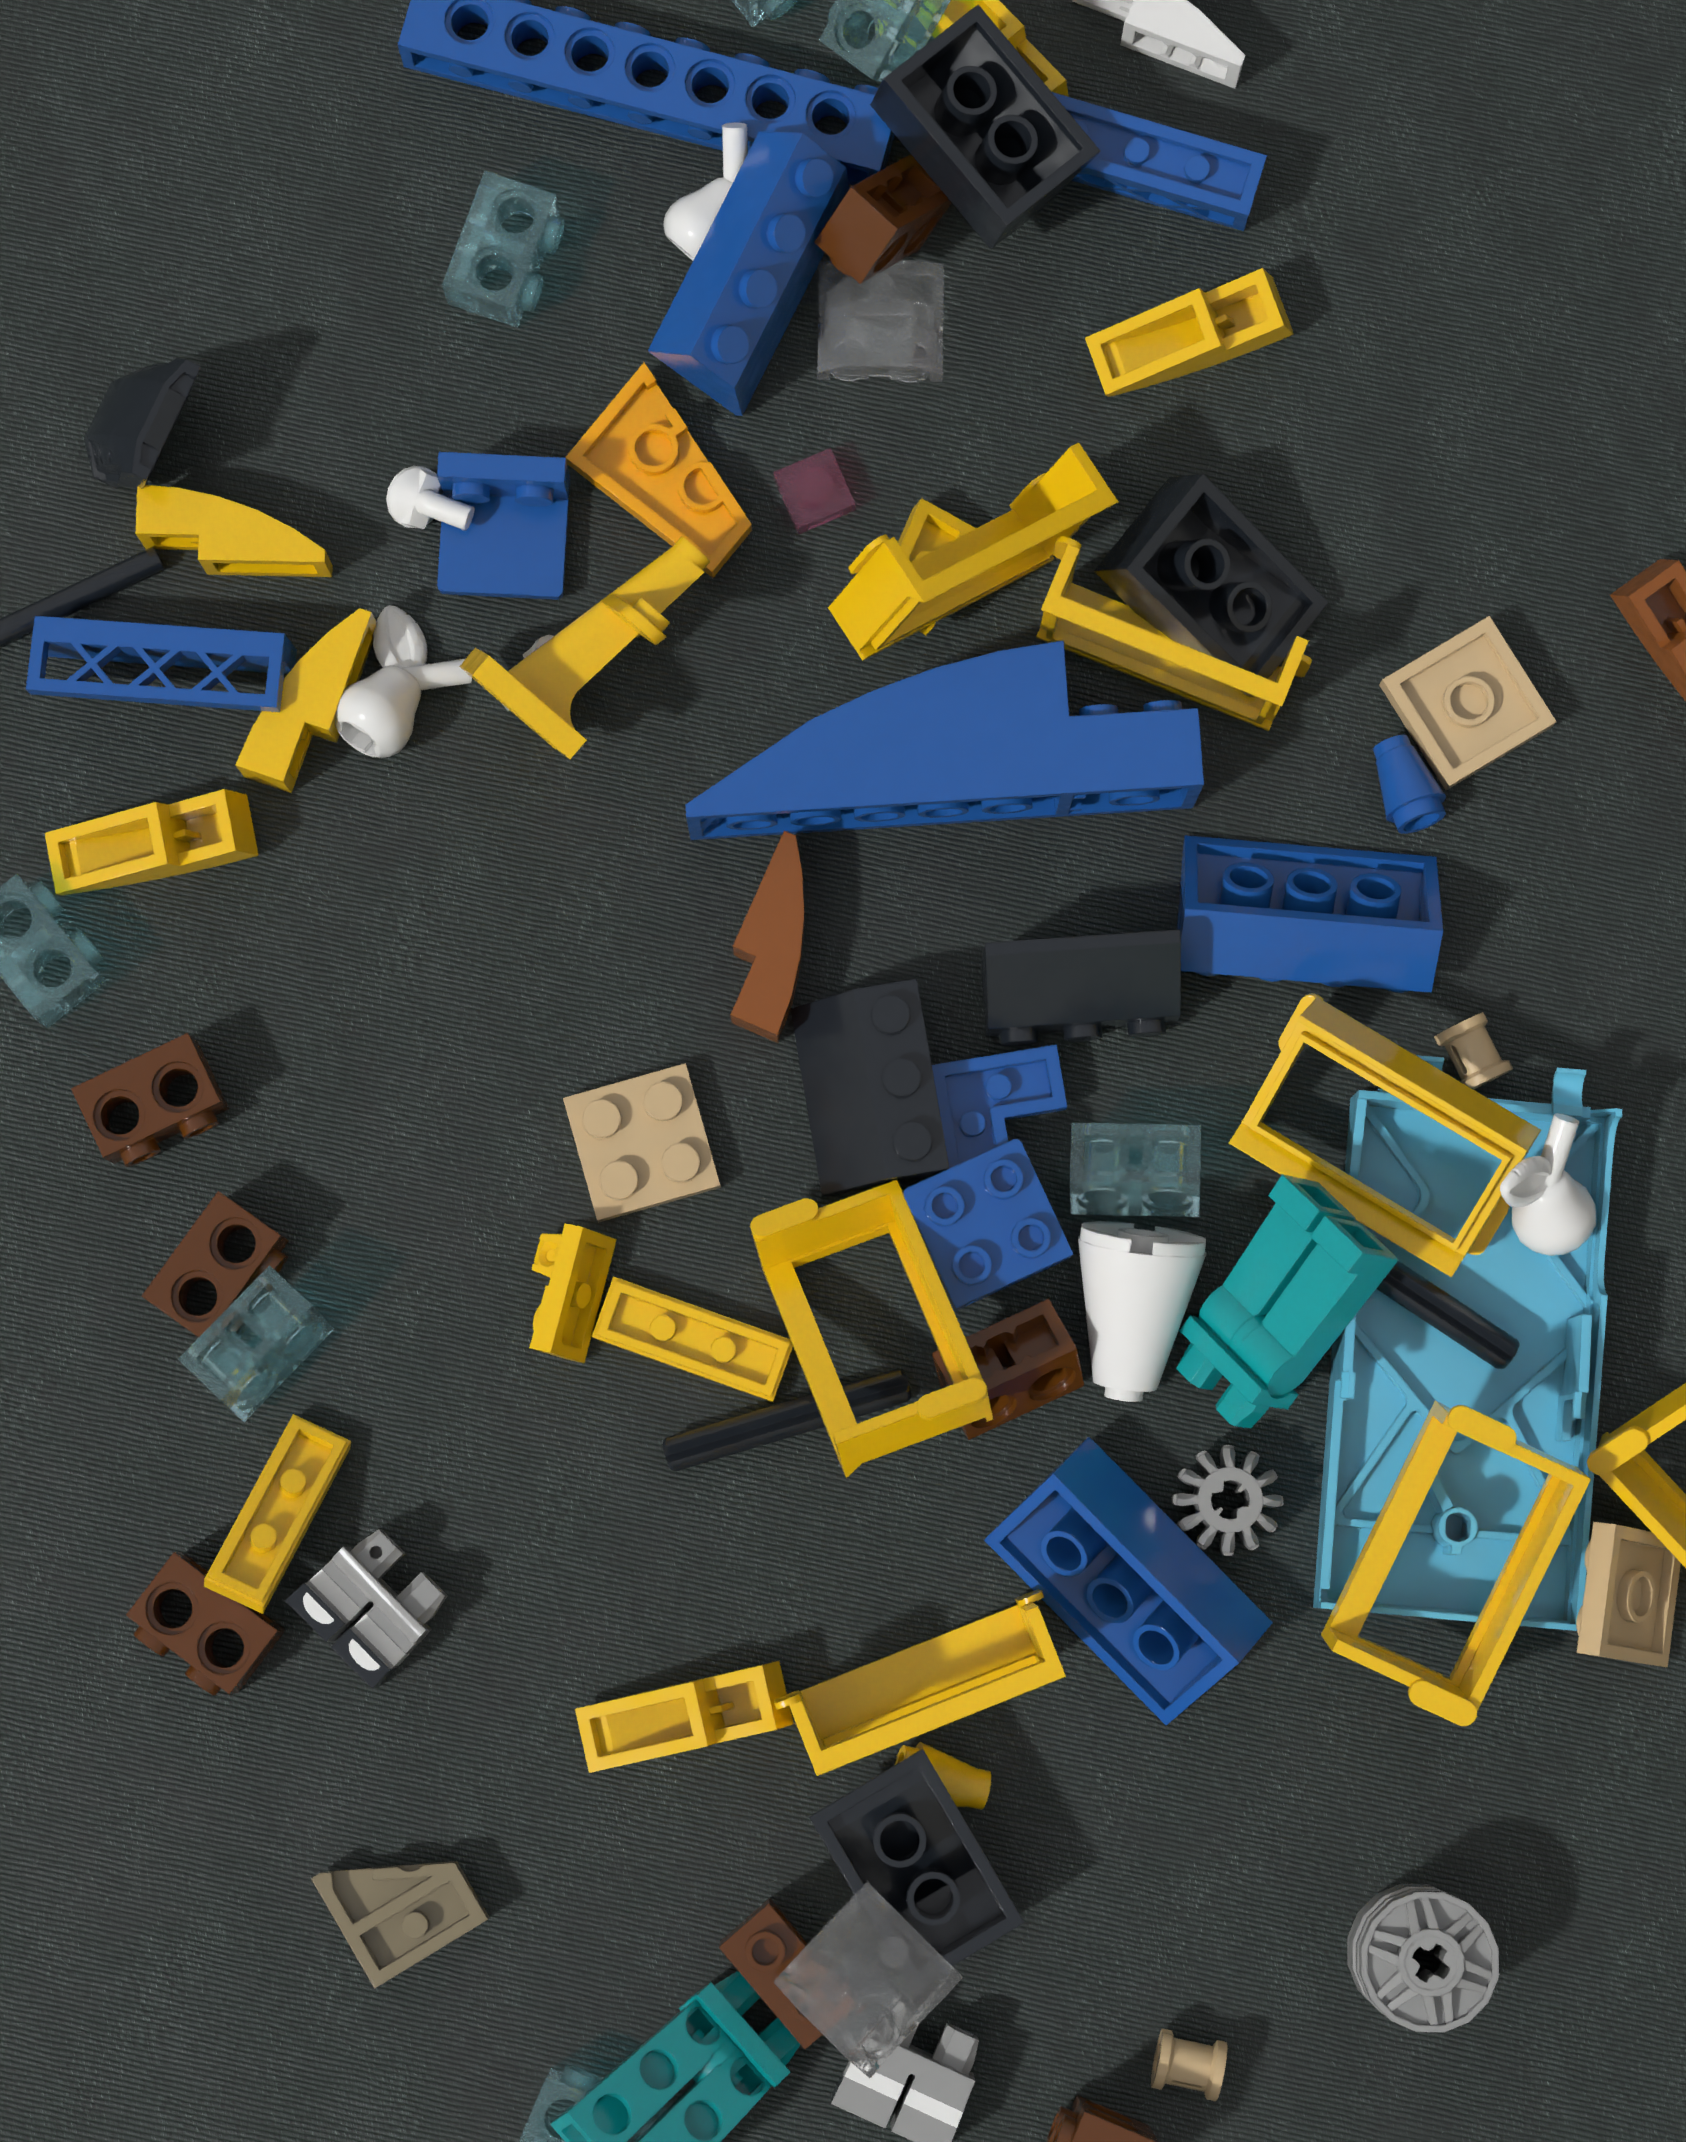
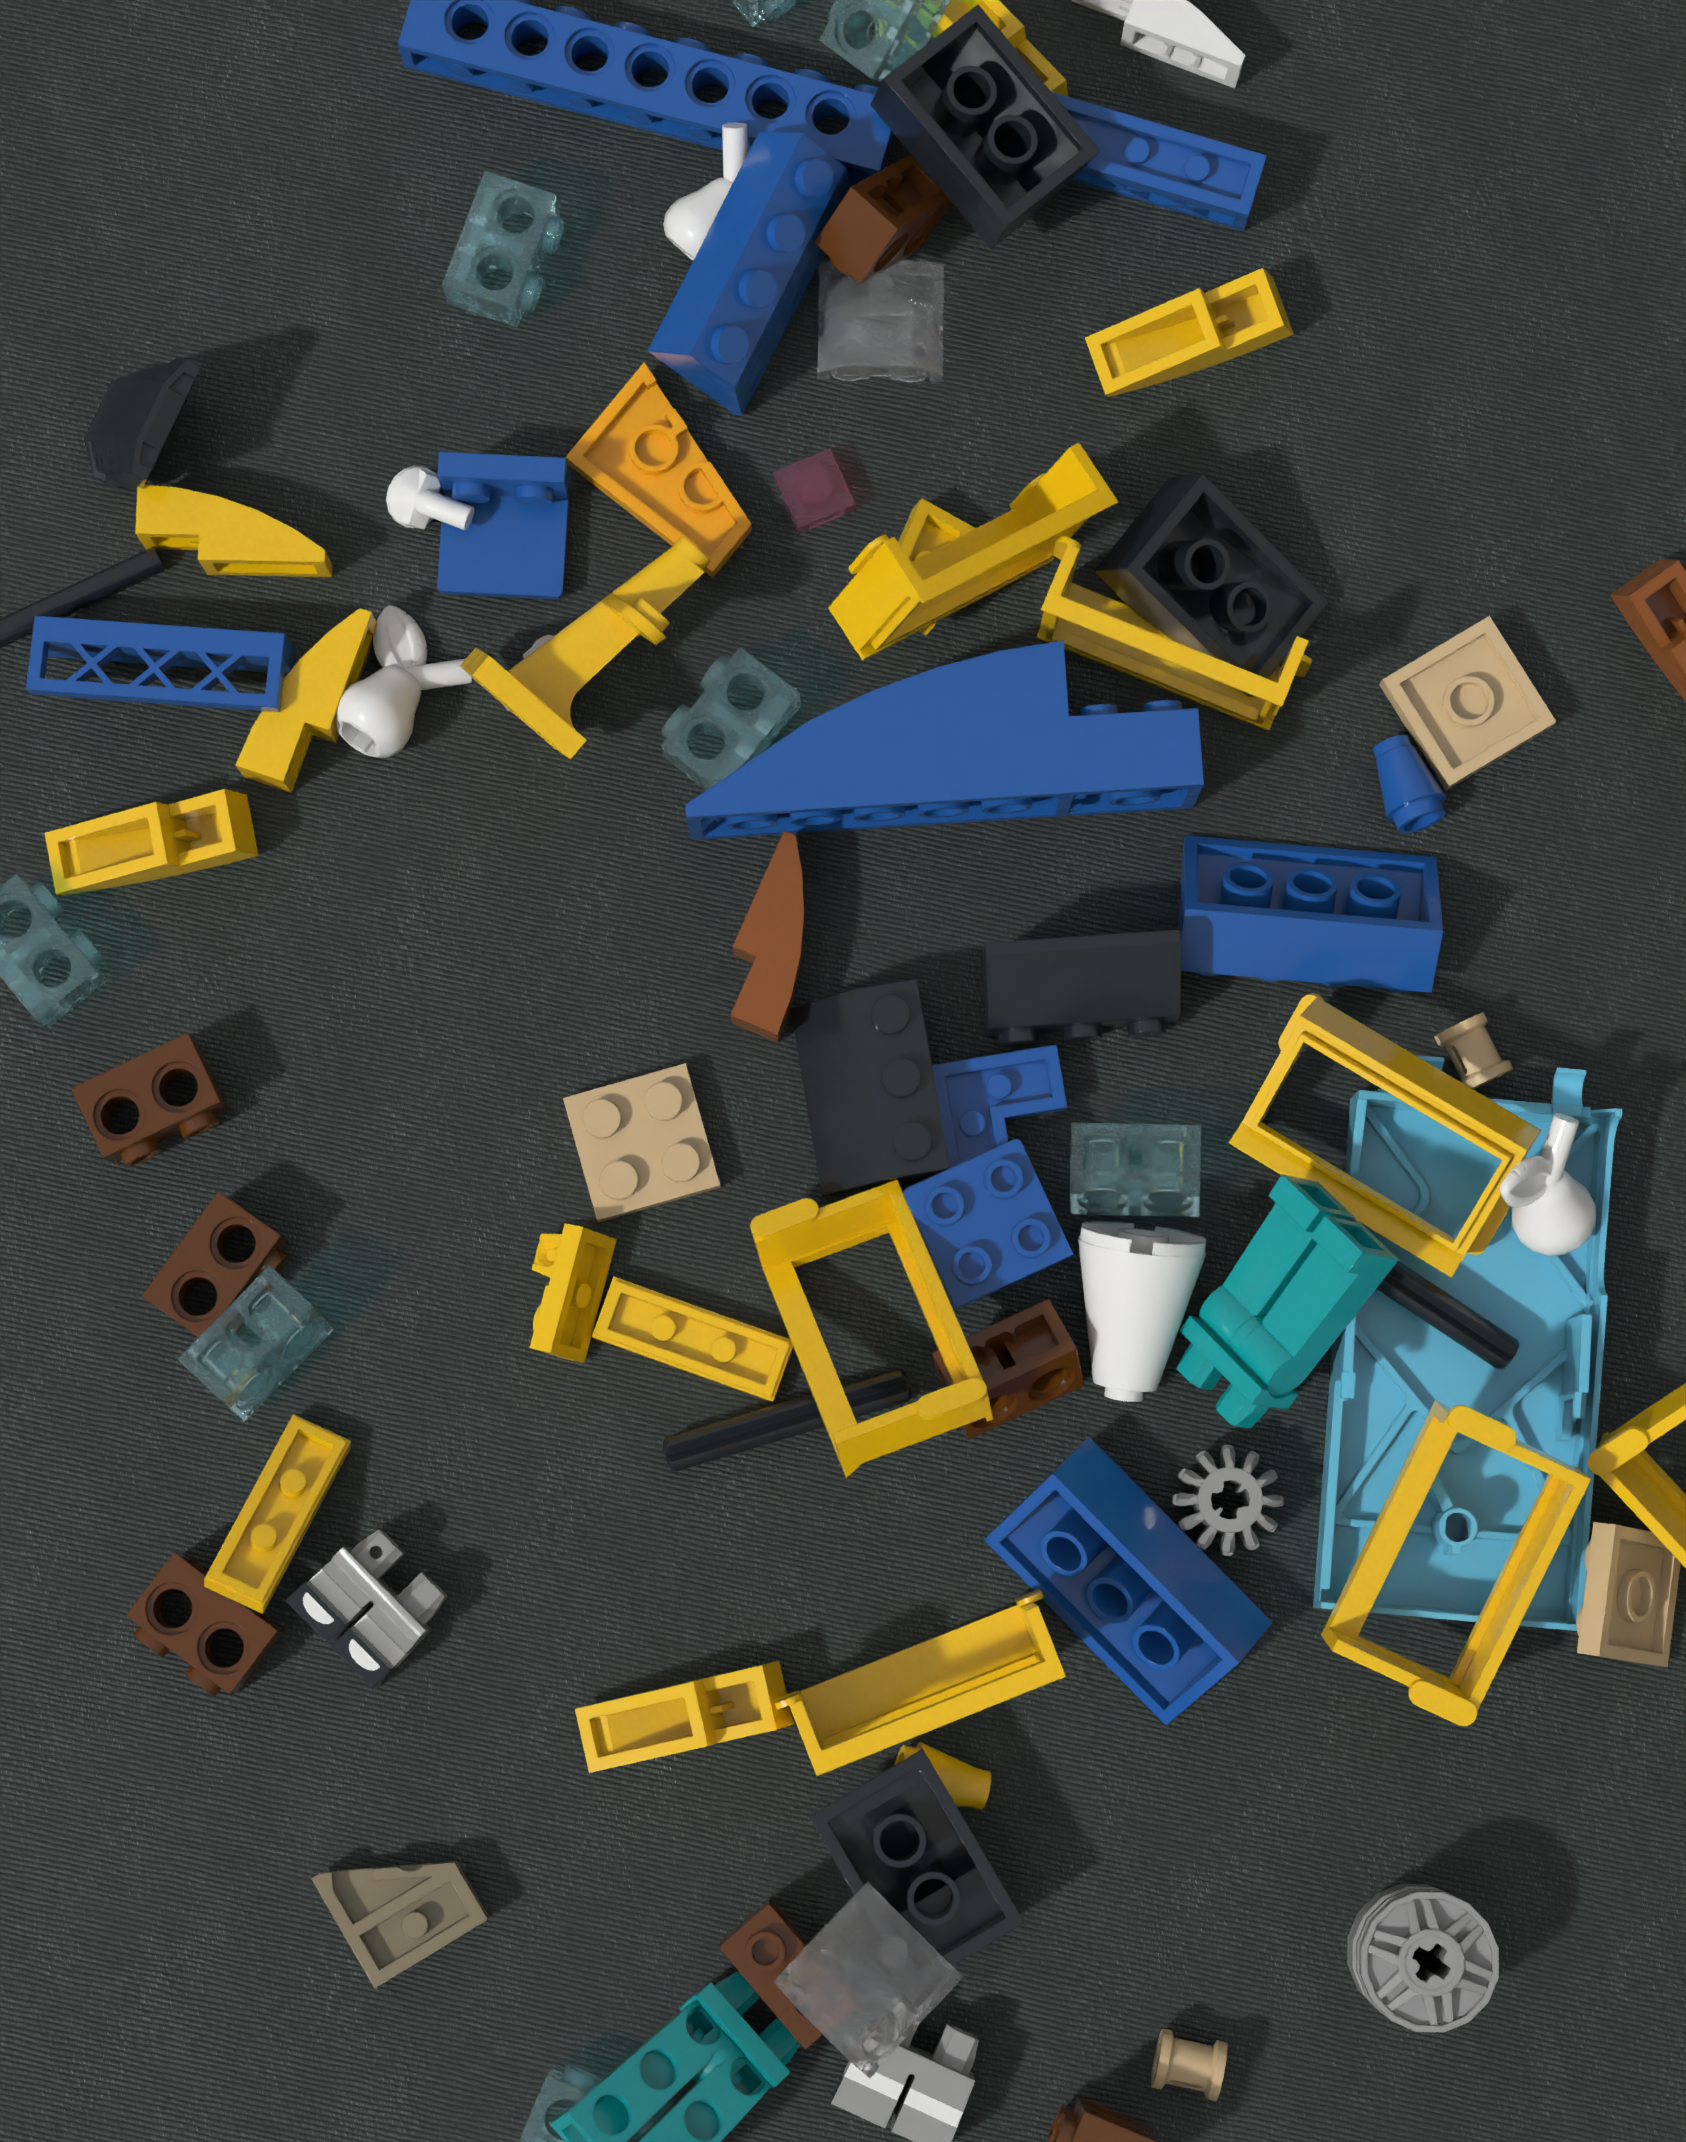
(743, 732): none -> clear light blue brick

